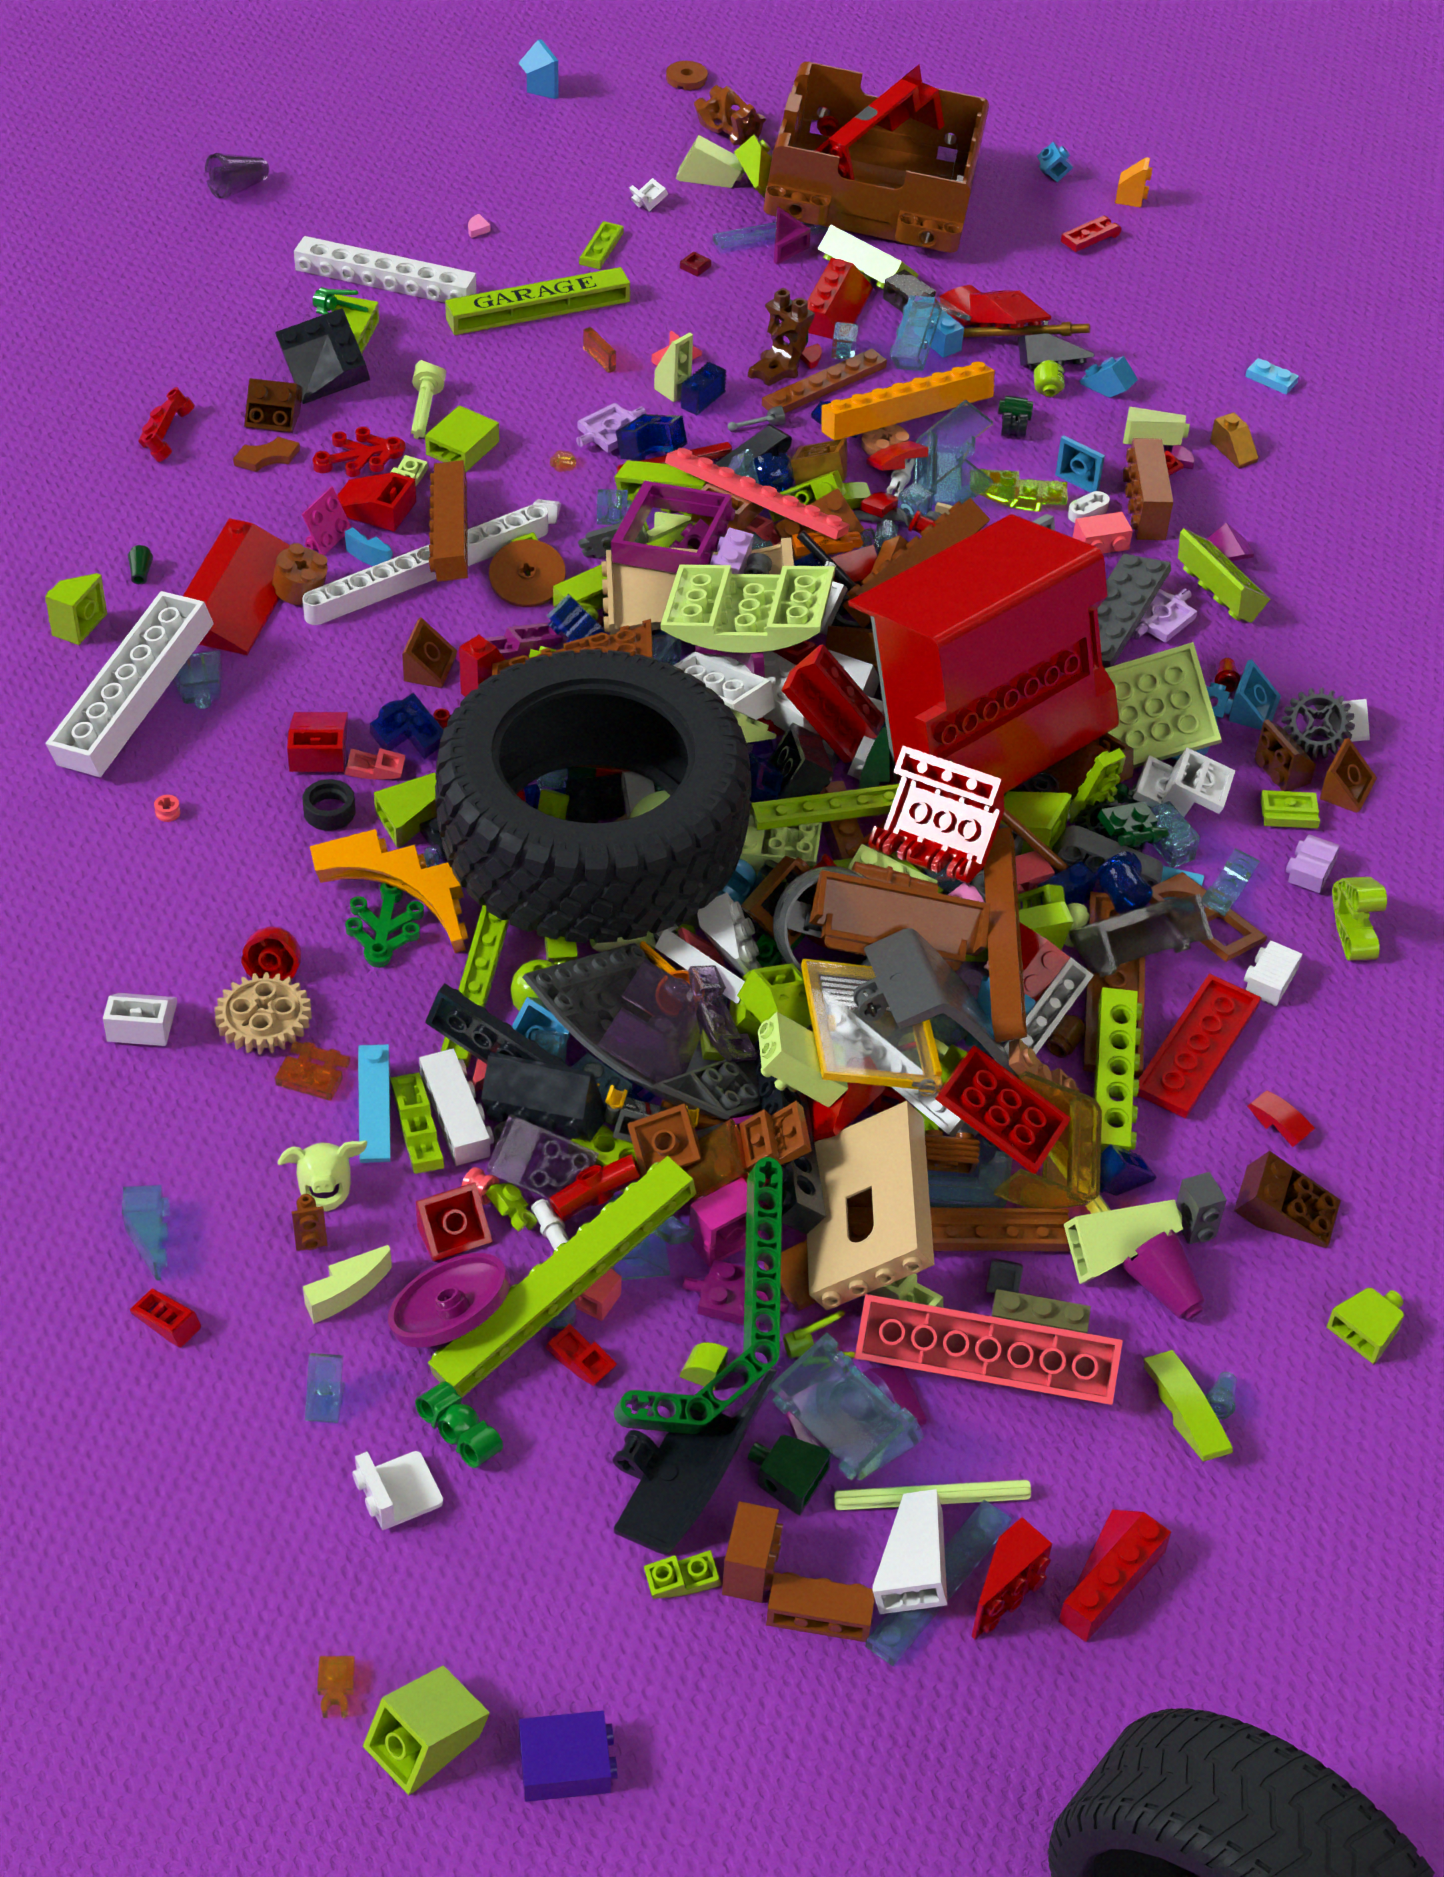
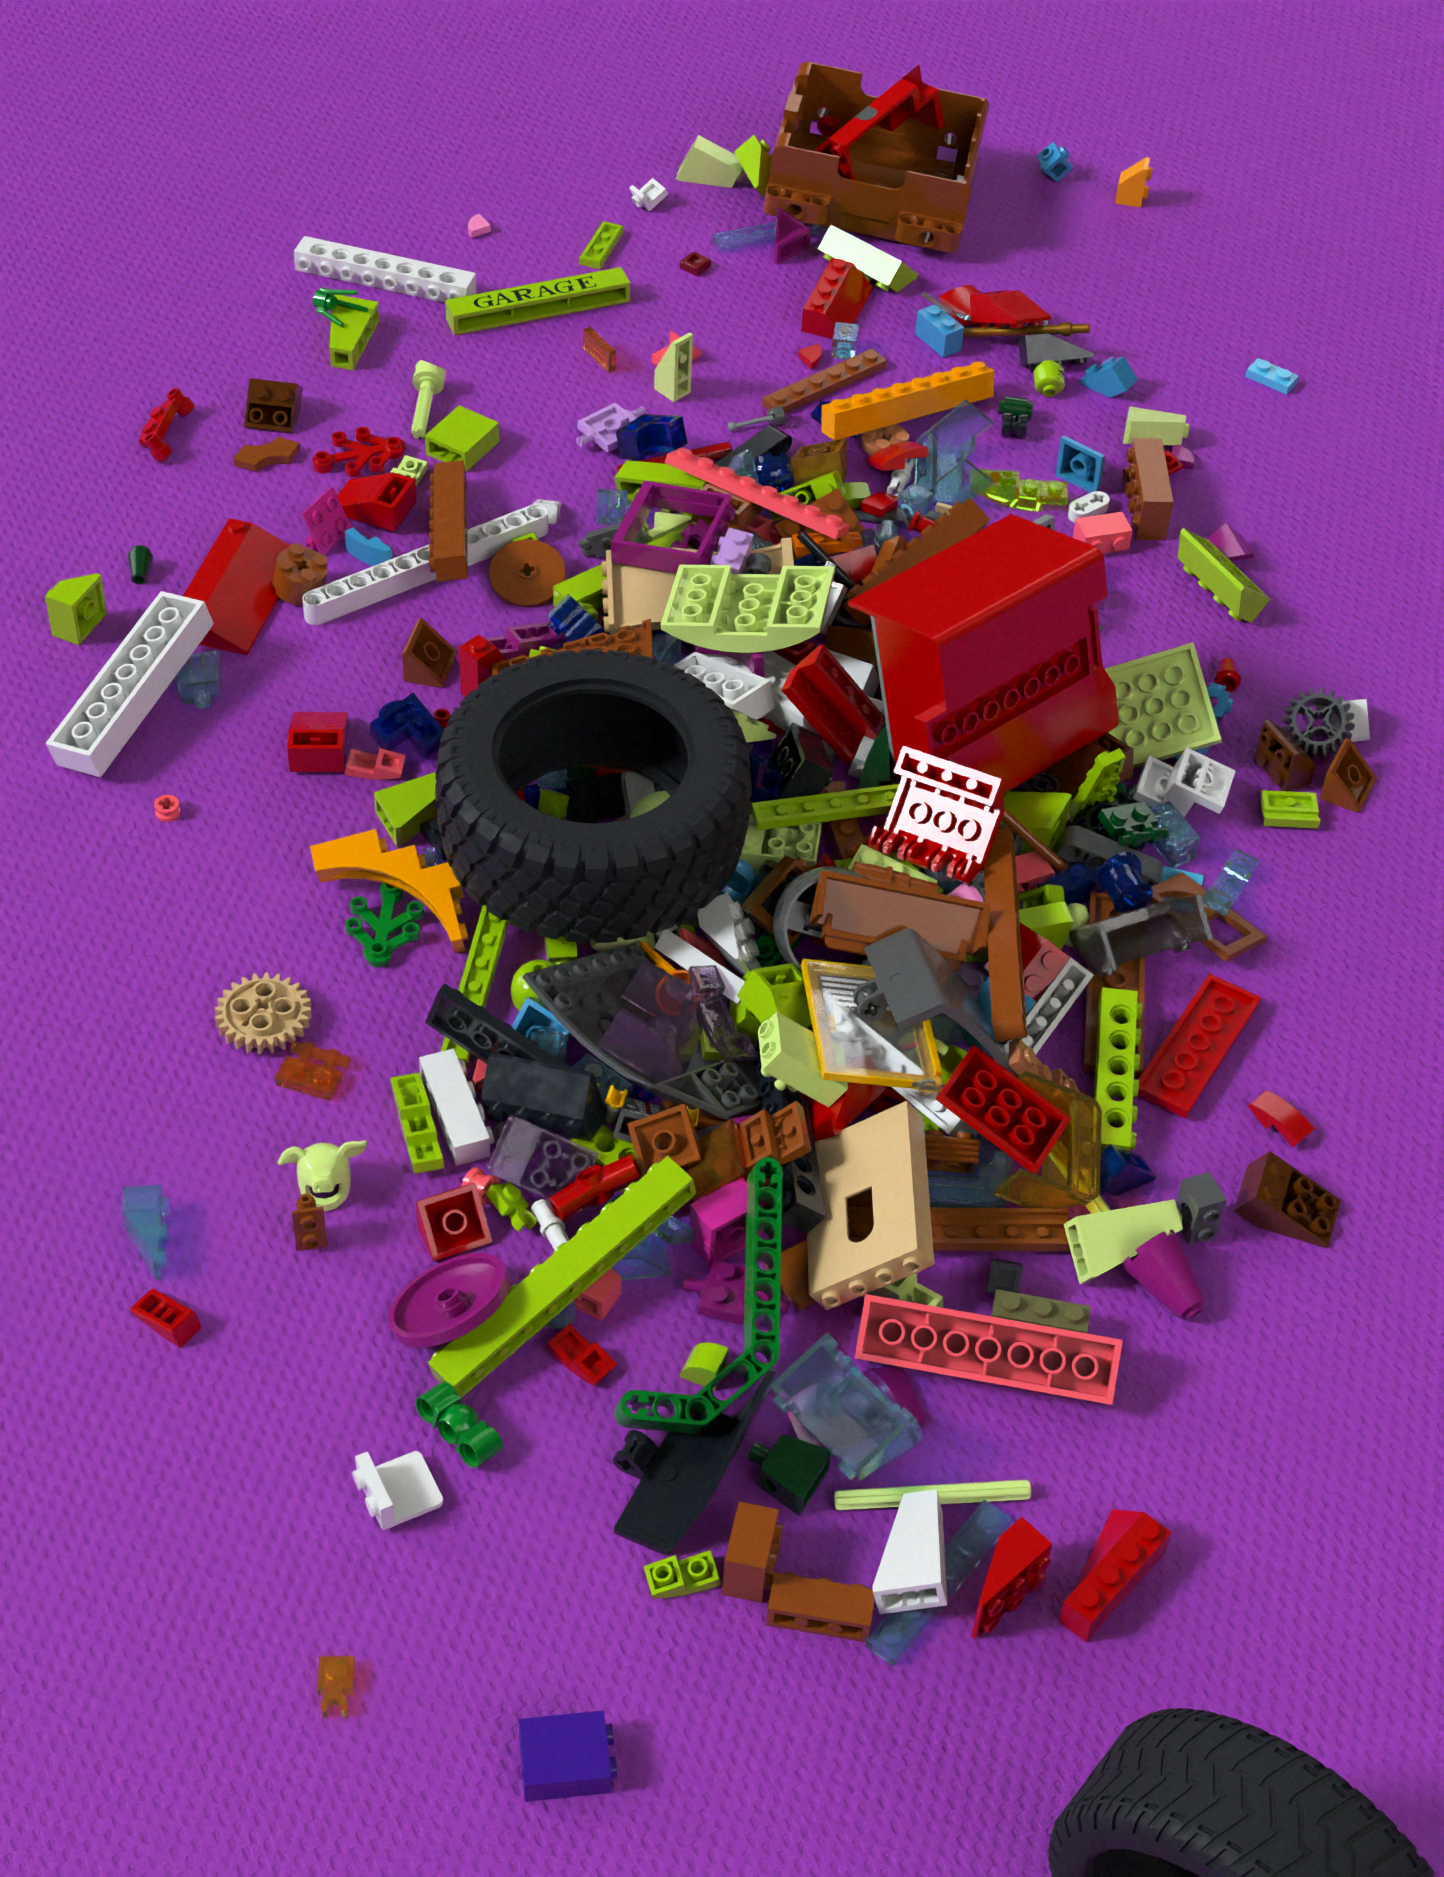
(139, 1018): slope -> none
(234, 173): clear purple cone -> none
(273, 952): red cylinder -> none
(323, 355): black slope -> none
(324, 1387): clear light blue slope -> none
(331, 819): black tyre -> none
(347, 1283): yellowish green slope -> none
(374, 1102): medium azure slope -> none
(424, 1727): lime slope -> none
(541, 70): dark azure slope -> none
(563, 461): piece -> none
(687, 75): dark orange tile -> none
(703, 388): clear blue brick -> none
(718, 108): dark orange hips -> none
(794, 325): reddish brown hips -> none
(800, 1340): lime plant -> none
(902, 285): clear smoke brick -> none
(915, 333): clear light blue brick -> none
(1066, 1036): reddish brown brick -> none
(1090, 233): red plate -> none
(1129, 593): dark grey plate -> none
(1166, 616): lavender plate -> none
(1189, 1406): lime slope -> none
(1223, 1395): clear light blue cone -> none
(1234, 440): pearl gold slope -> none
(1254, 698): dark azure slope -> none
(1272, 972): white brick -> none
(1313, 863): lavender brick -> none
(1352, 903): lime connector -> none
(1368, 1321): lime torso -> none

